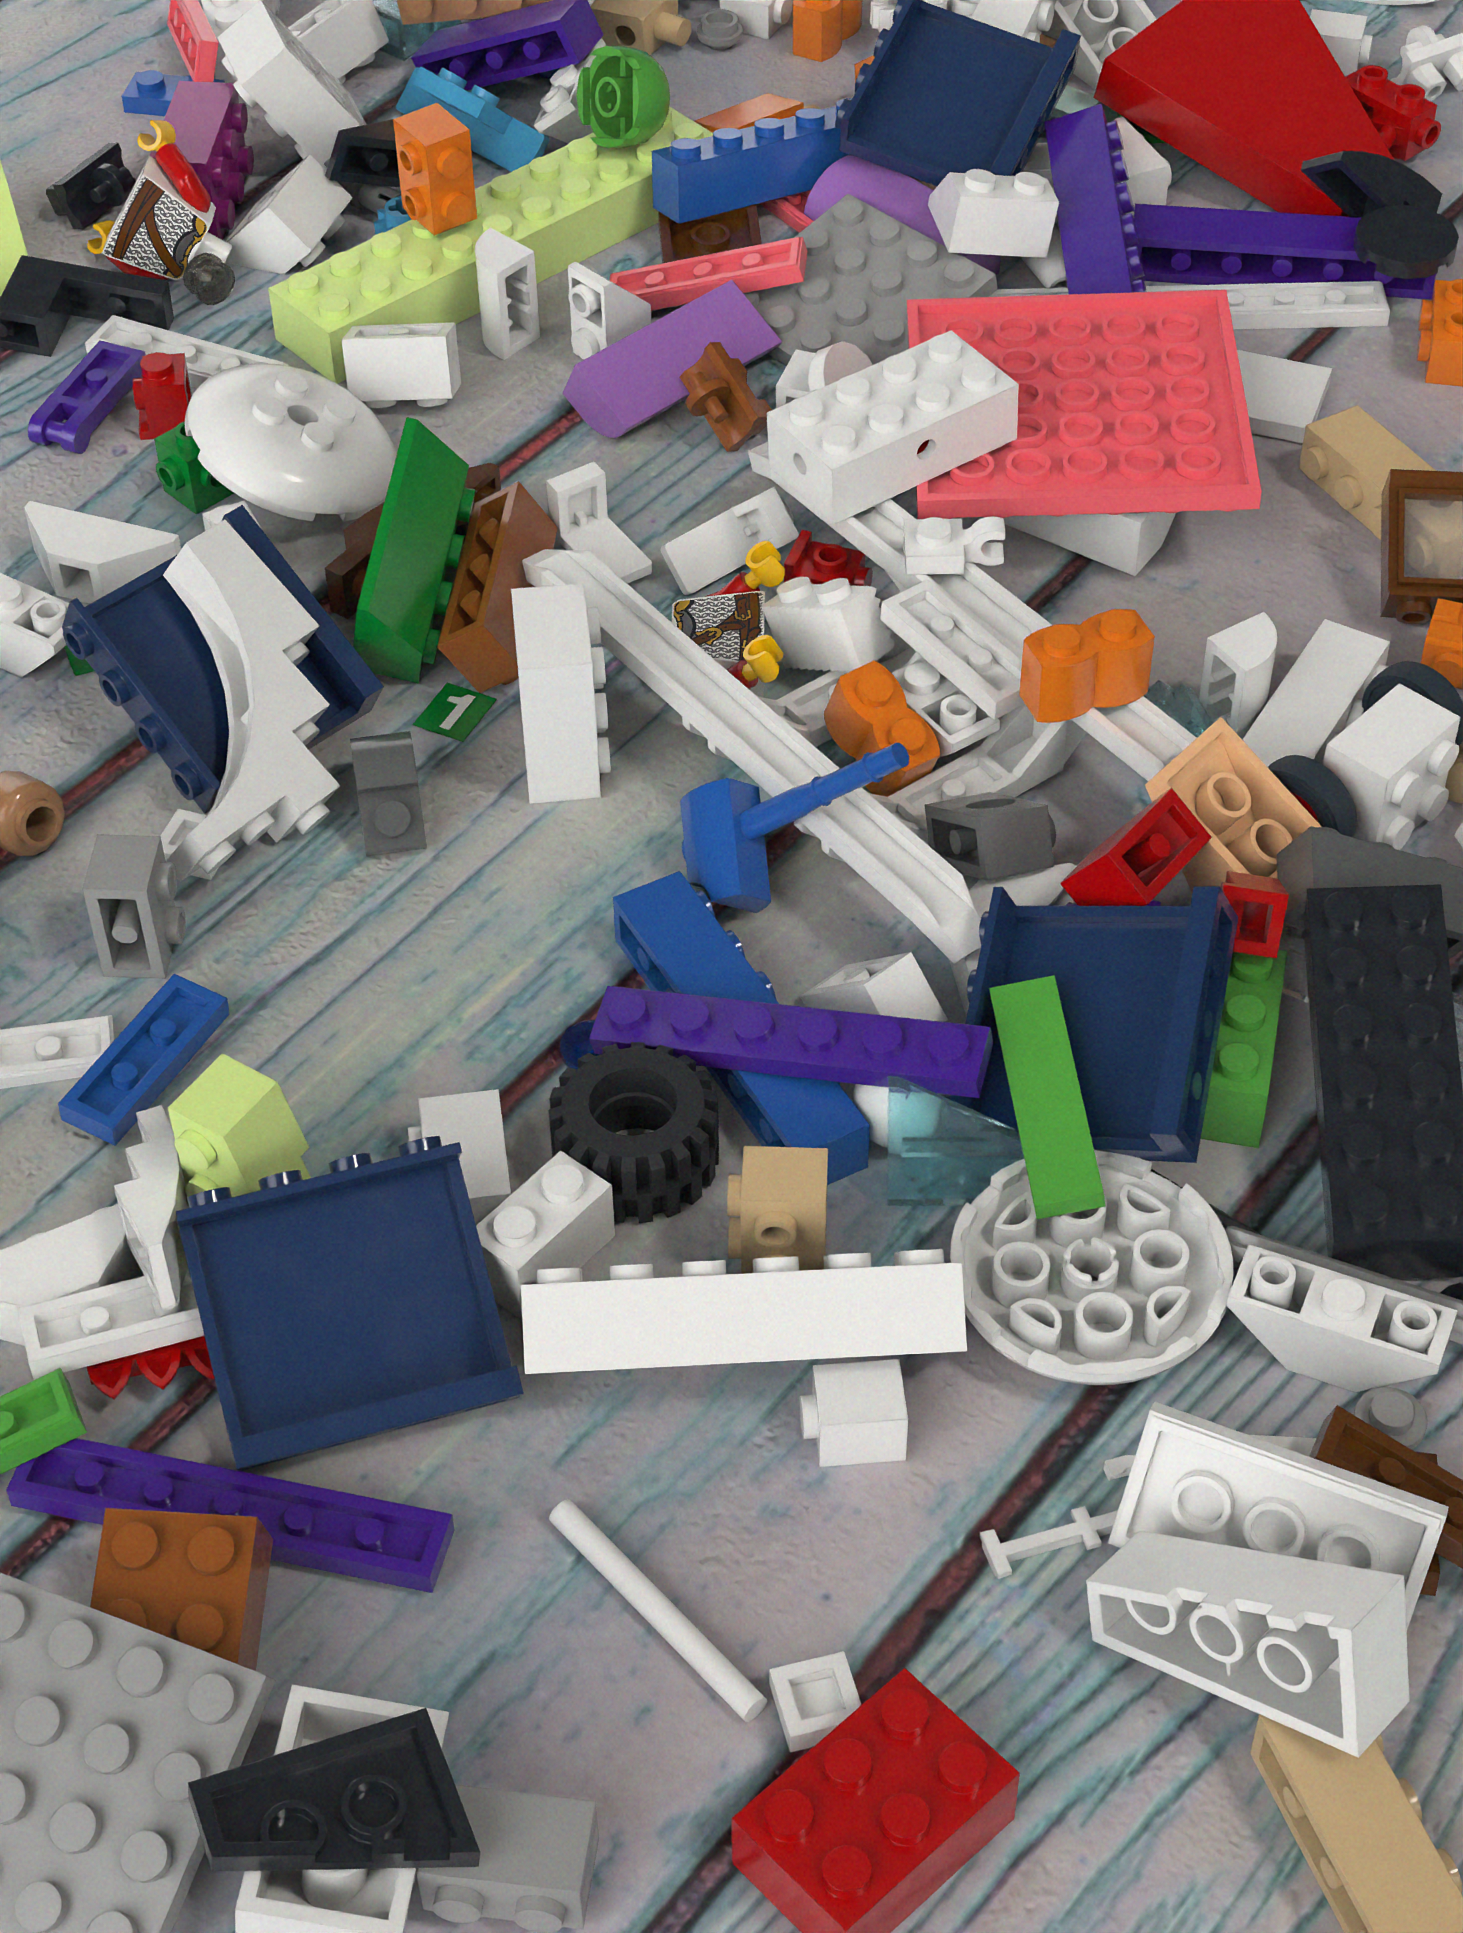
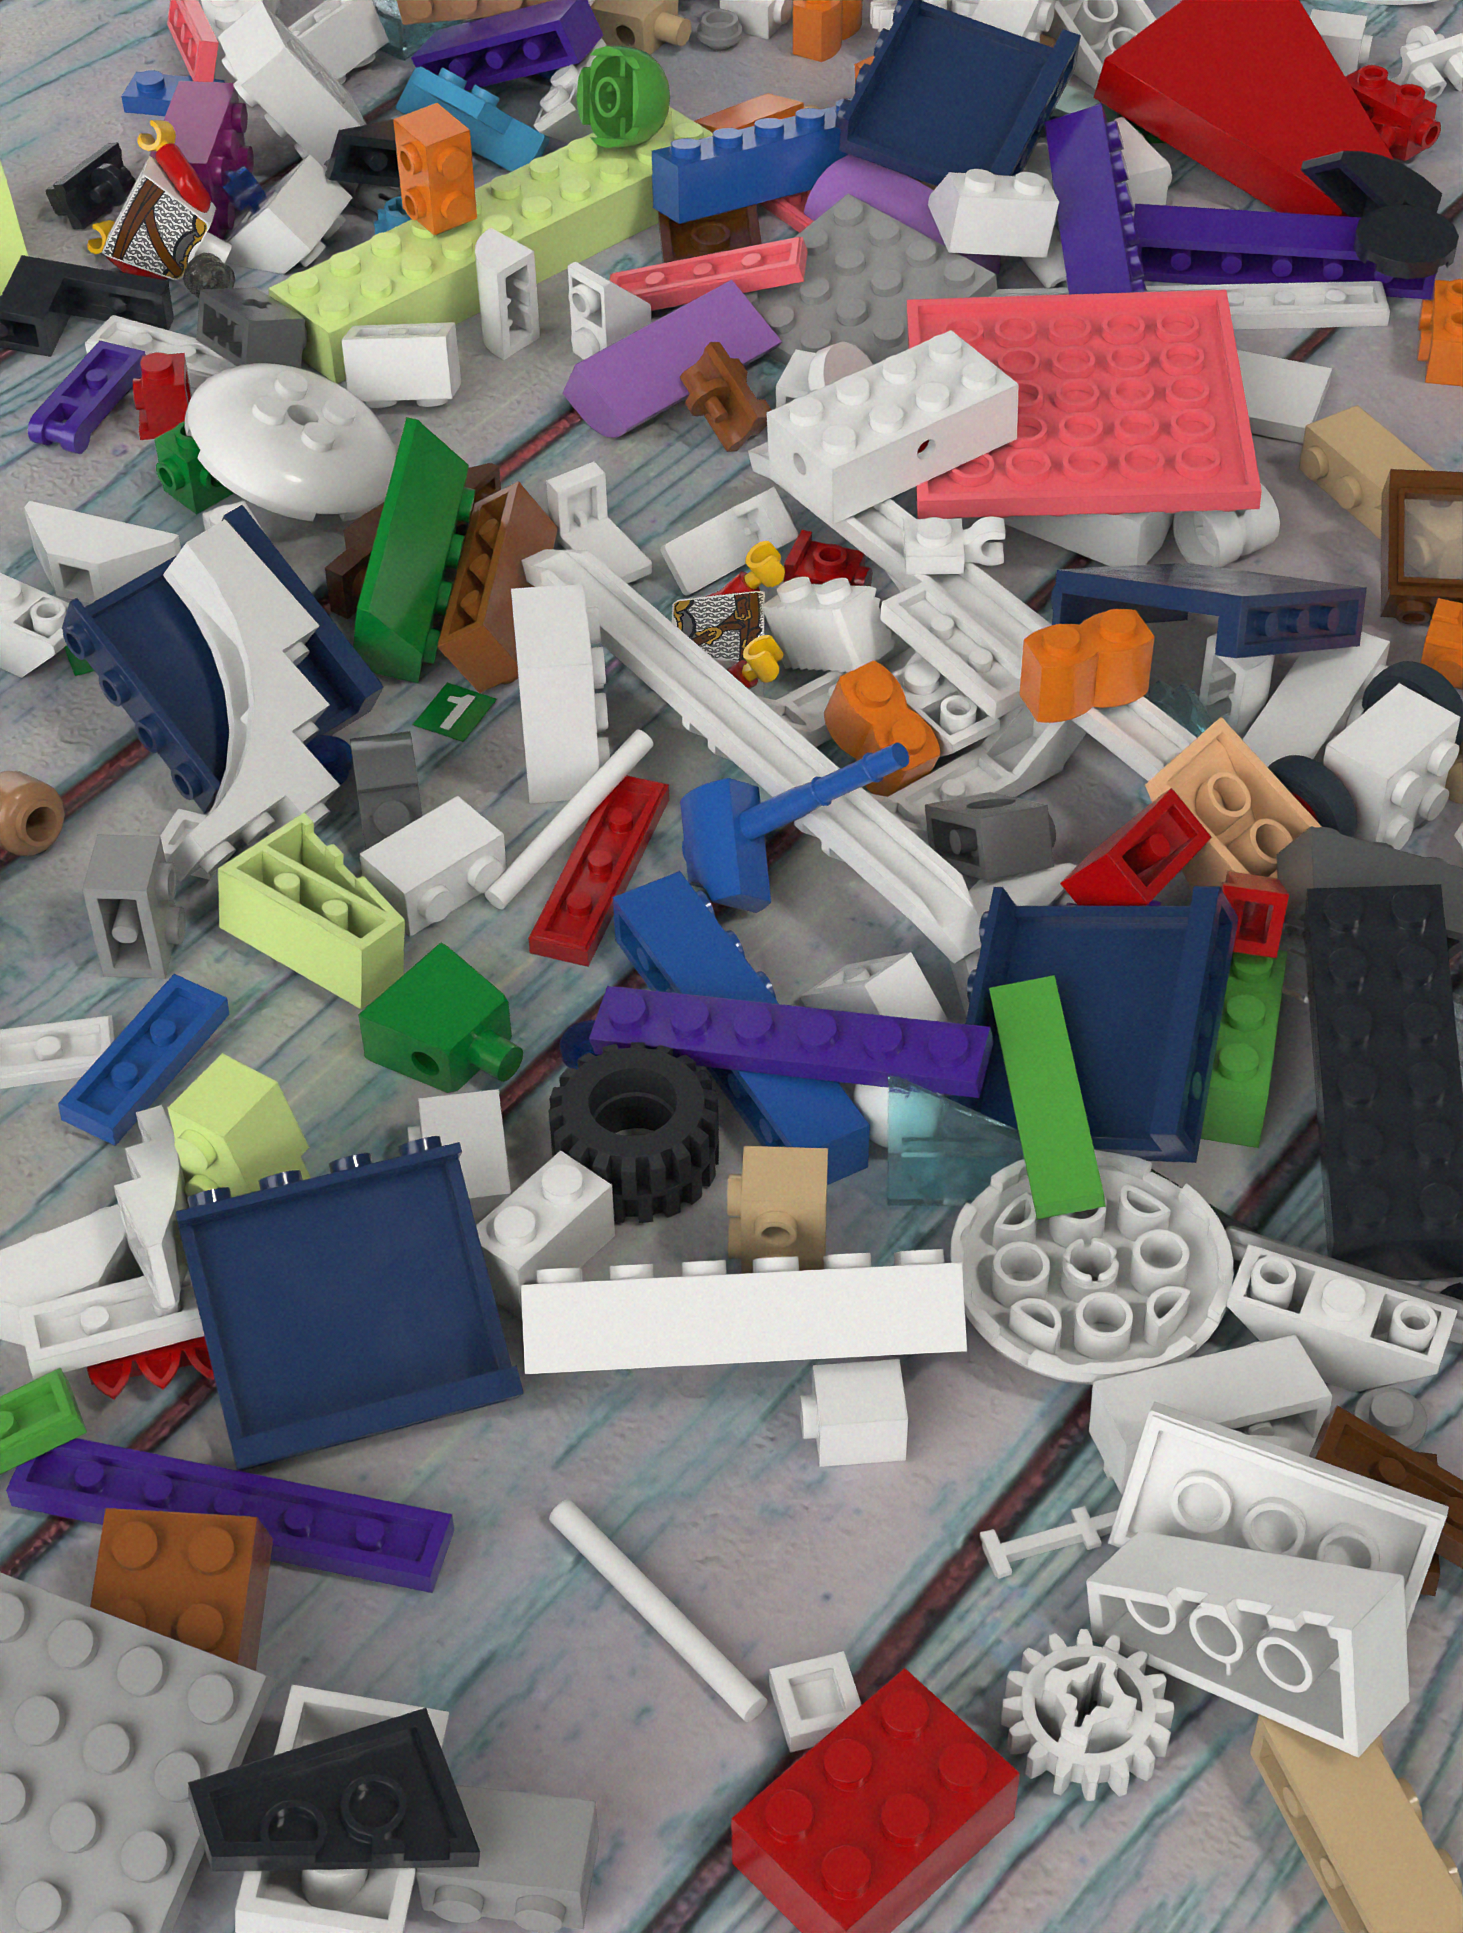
(243, 190): none -> clear blue plate
(250, 327): none -> dark grey brick
(313, 913): none -> yellowish green wedge
(333, 754): none -> clear blue plate
(436, 863): none -> white brick
(441, 1024): none -> green torso
(568, 819): none -> white bar
(598, 871): none -> red tile
(1117, 1736): none -> white gear
(1222, 536): none -> white wheel
(1250, 1389): none -> white brick
(1255, 610): none -> dark blue panel

